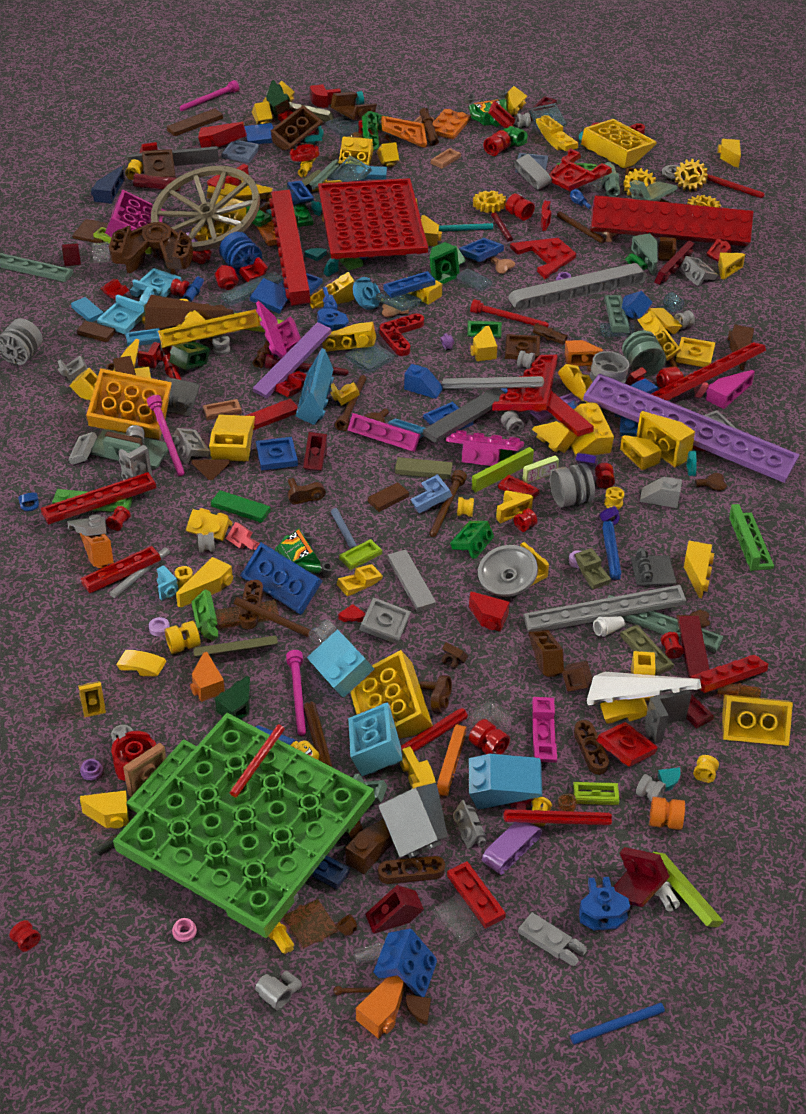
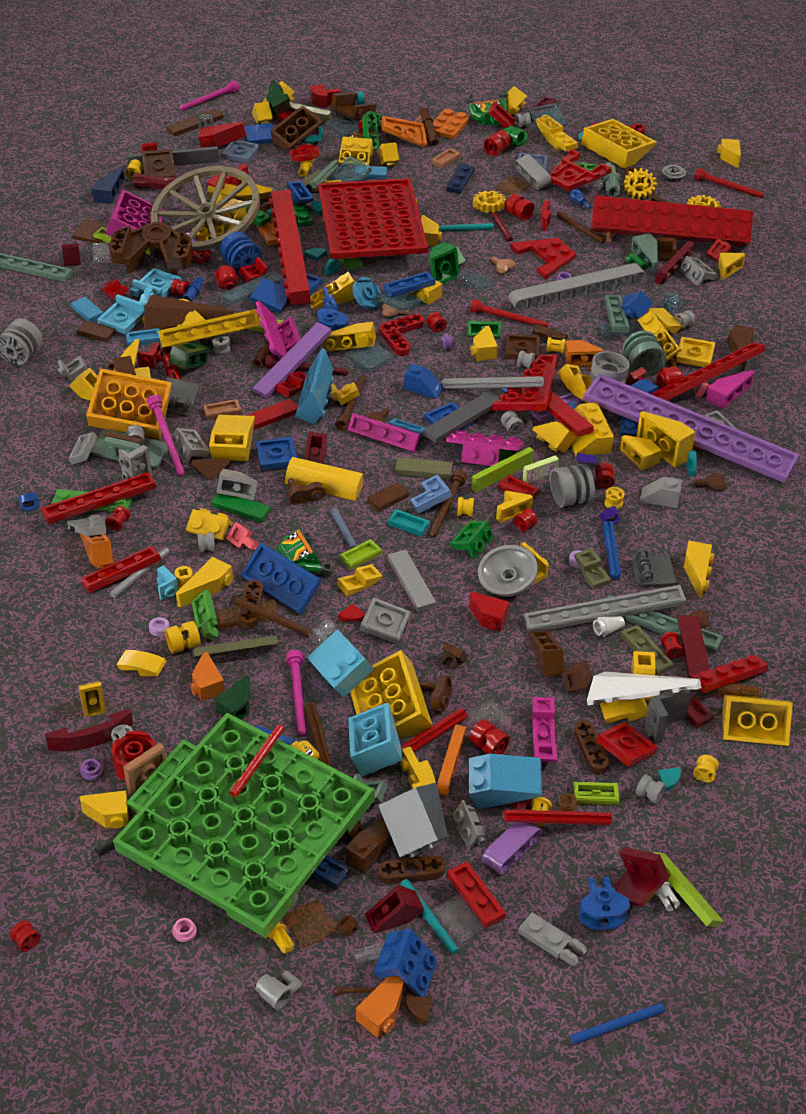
(89, 737): none -> dark red slope
(205, 116): none -> clear light blue tile
(236, 484): none -> light grey slope
(335, 480): none -> yellow brick
(408, 522): none -> teal tile
(434, 923): none -> teal bar
(436, 322): none -> red wheel
(460, 178): none -> dark blue plate
(481, 249): blue plate -> none
(512, 185): none -> clear orange piece
(556, 345): none -> yellow bush
(652, 192): sand green bracket -> none
(667, 813): orange wheel -> none
(691, 175): yellow gear -> none
(746, 540): bright green fence -> none

